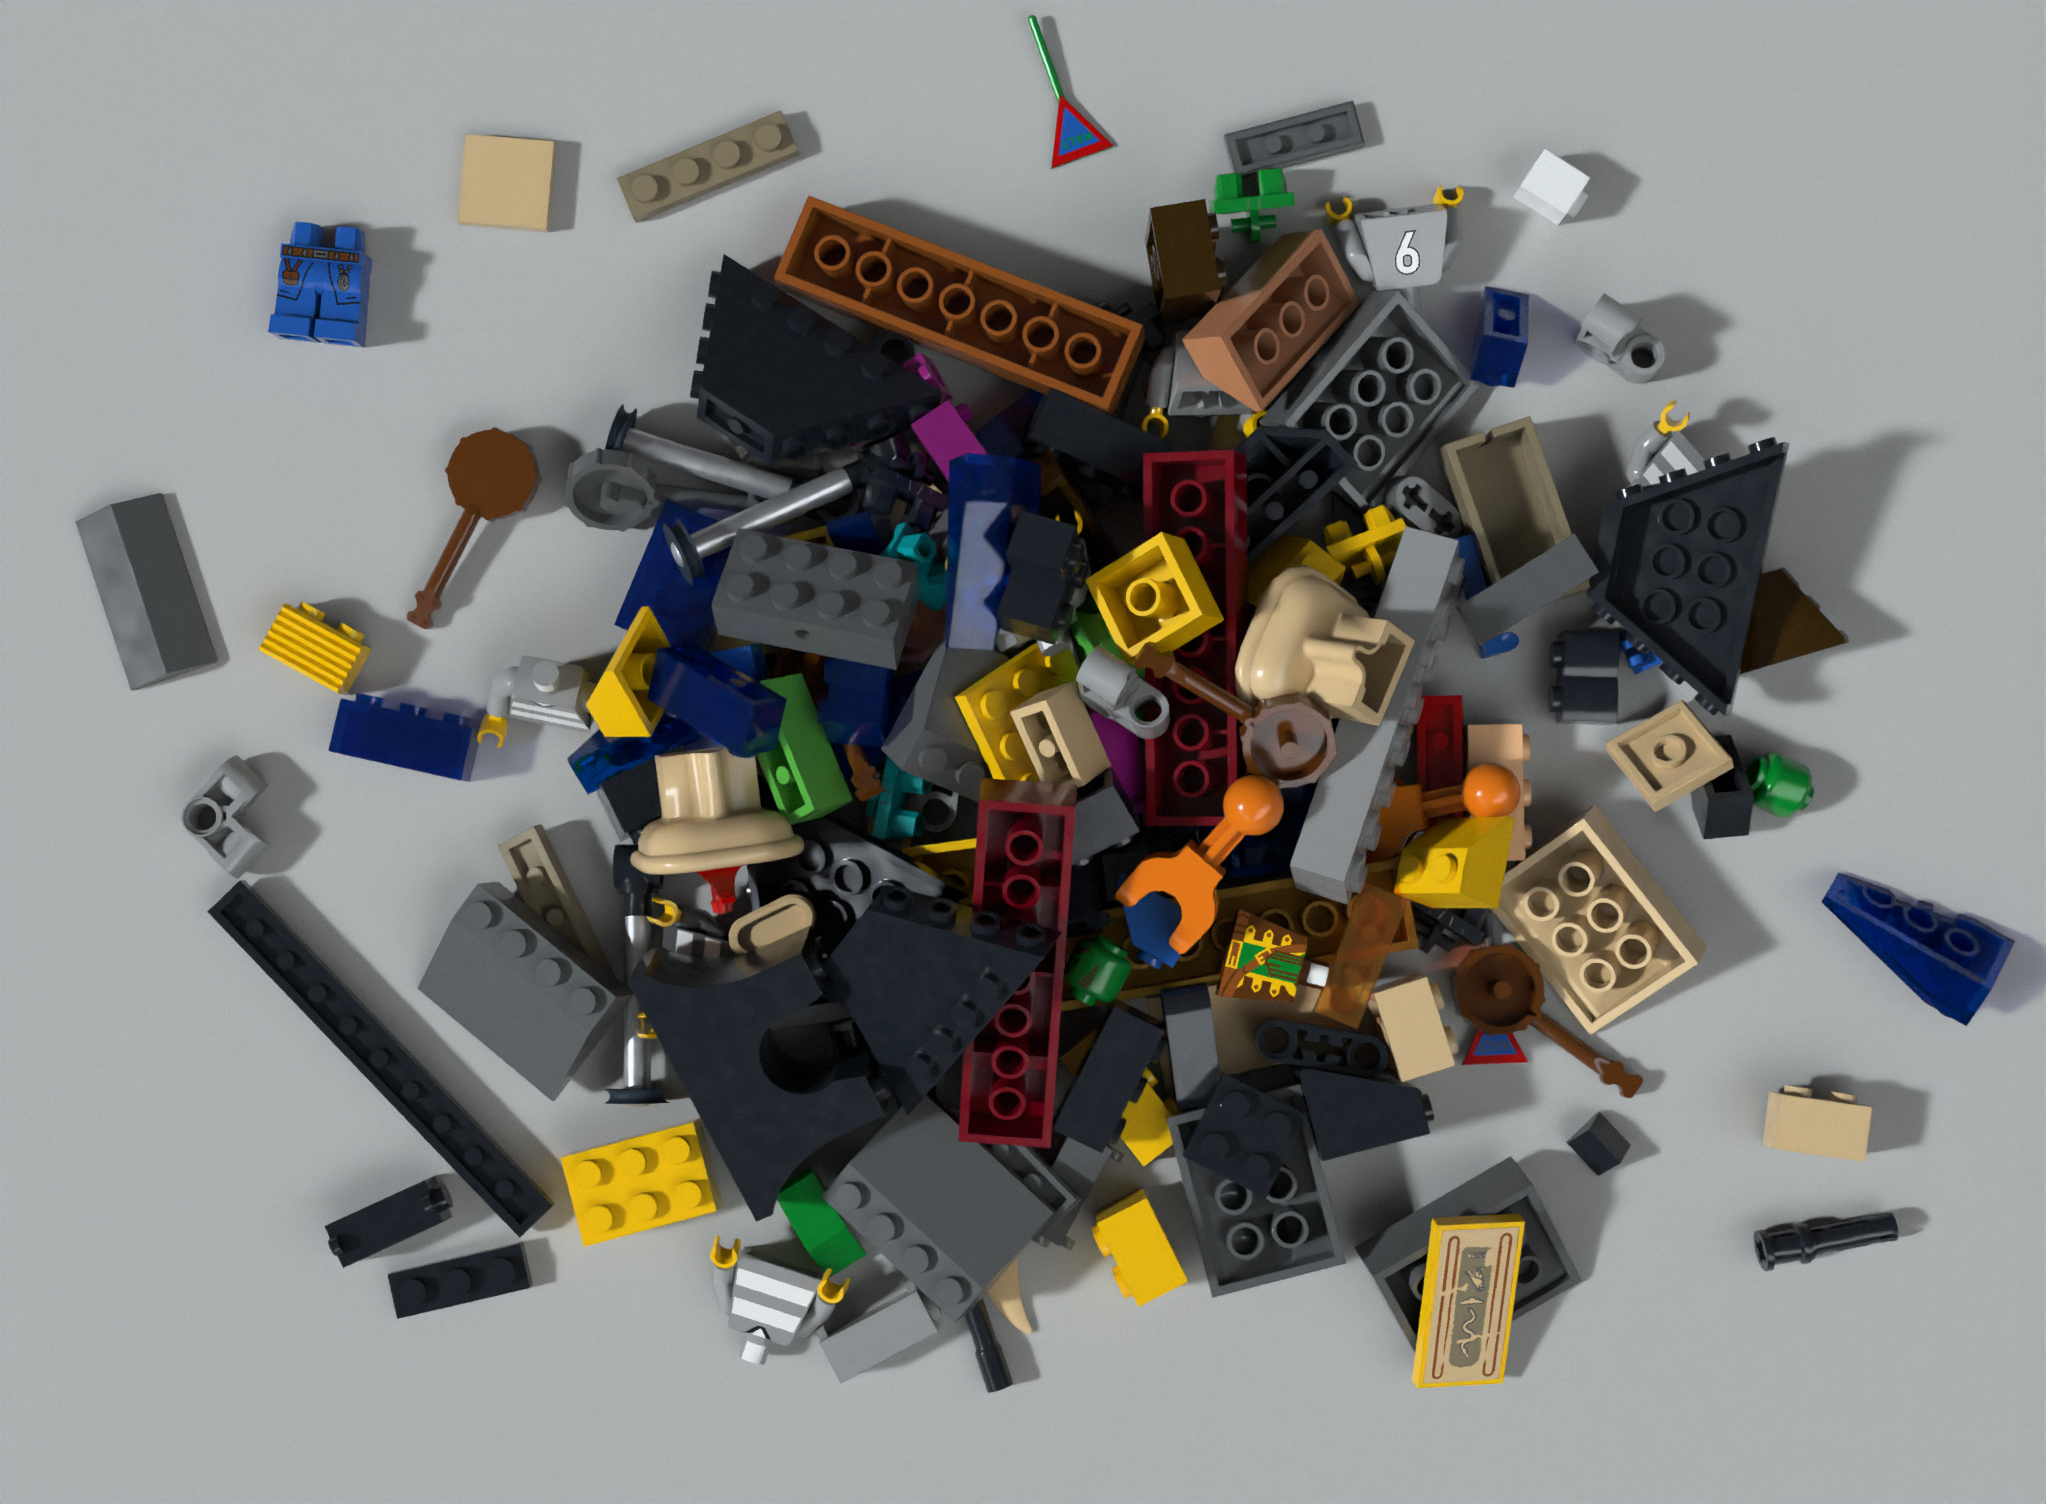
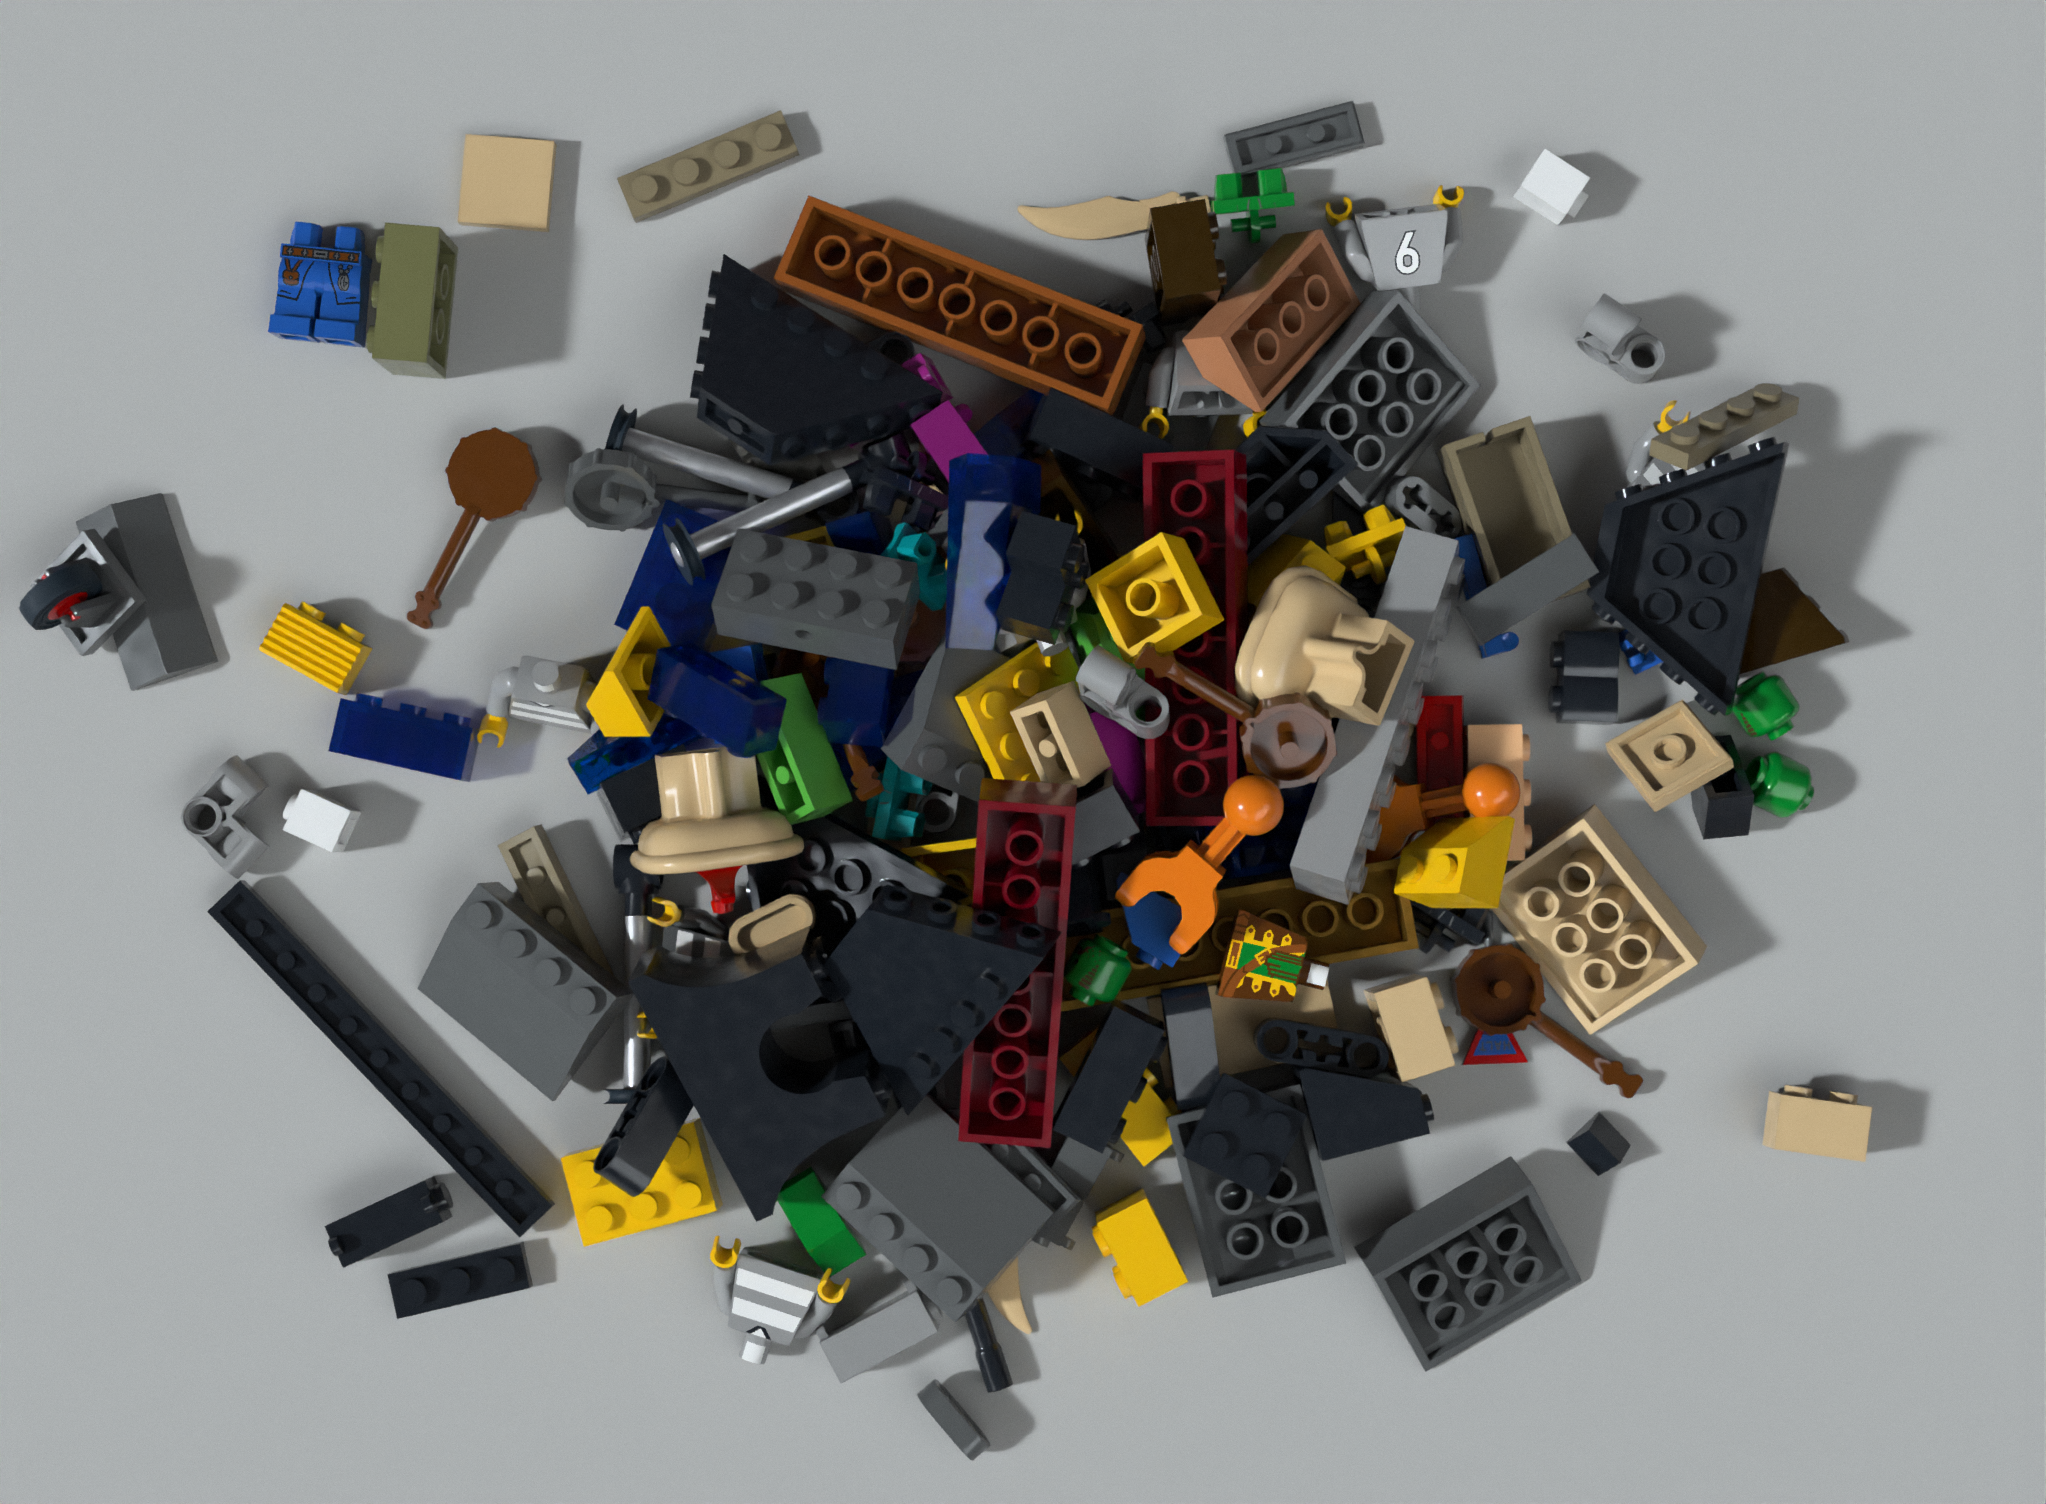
(83, 594): none -> dark grey plate
(320, 820): none -> white brick
(413, 300): none -> olive brick
(644, 1129): none -> black beam
(953, 1419): none -> dark grey beam
(1073, 133): piece -> none
(1100, 217): none -> tan sword
(1360, 955): clear orange plate -> none
(1468, 1300): tile -> none
(1500, 337): clear blue slope -> none
(1724, 426): none -> dark tan plate
(1765, 706): none -> green head
(1805, 1242): black pin -> none
(1936, 956): clear blue wedge -> none

